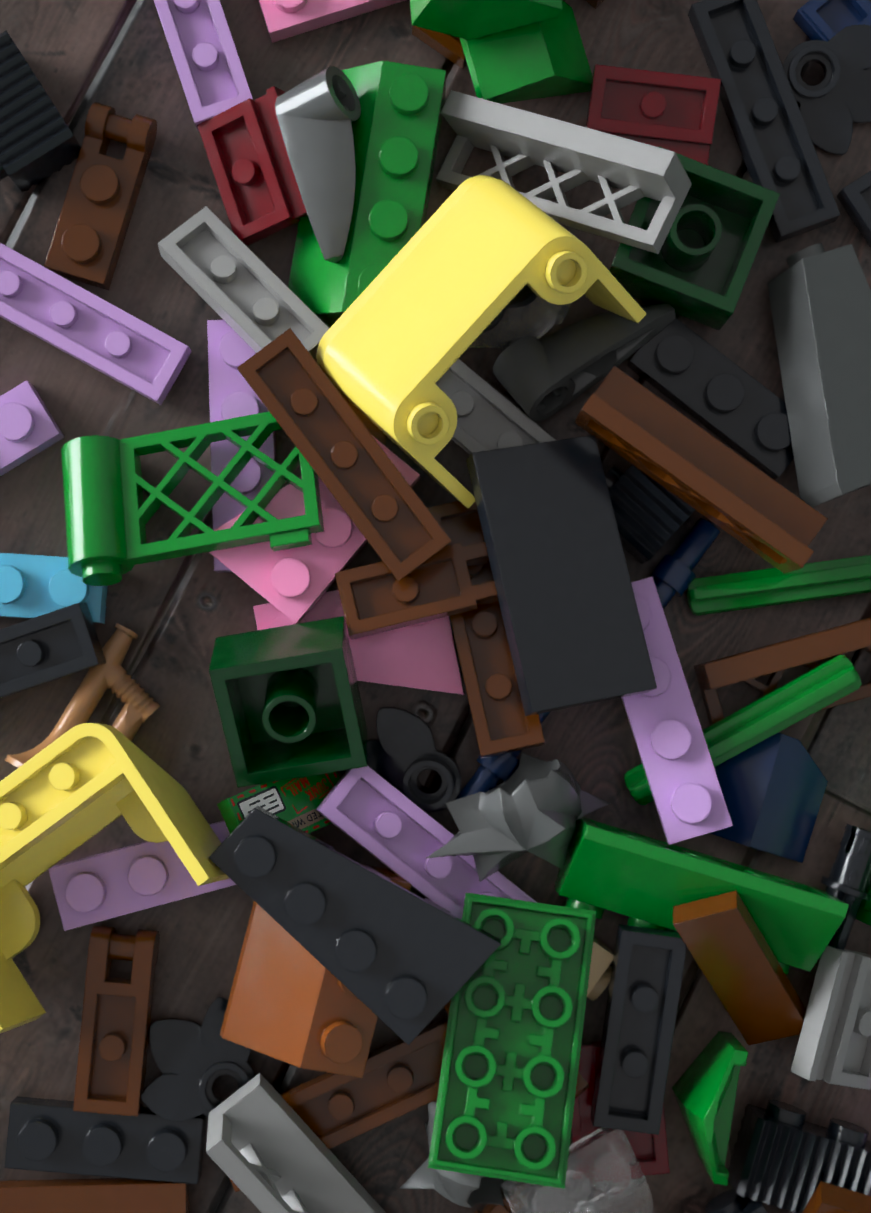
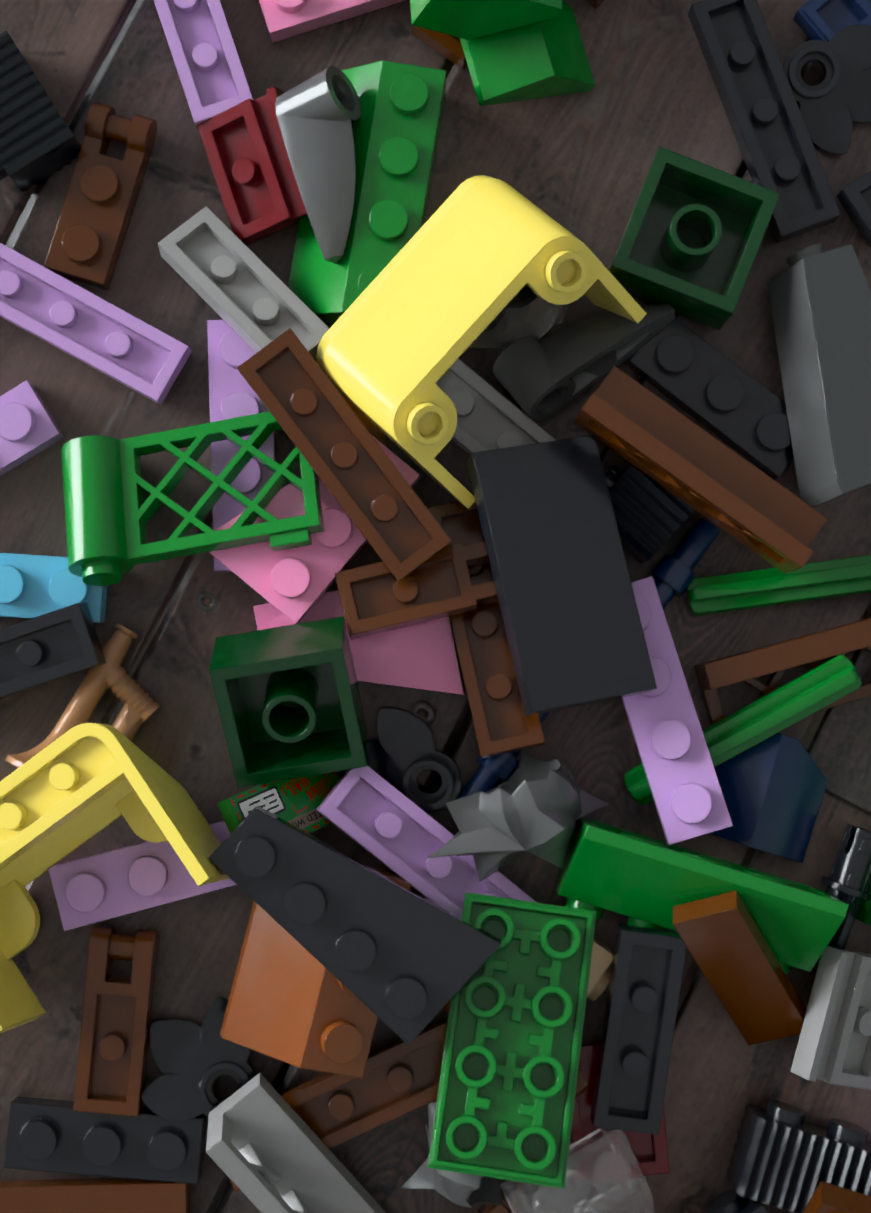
(580, 154): light grey fence -> none
(655, 108): dark red plate -> none
(708, 1099): green slope -> none

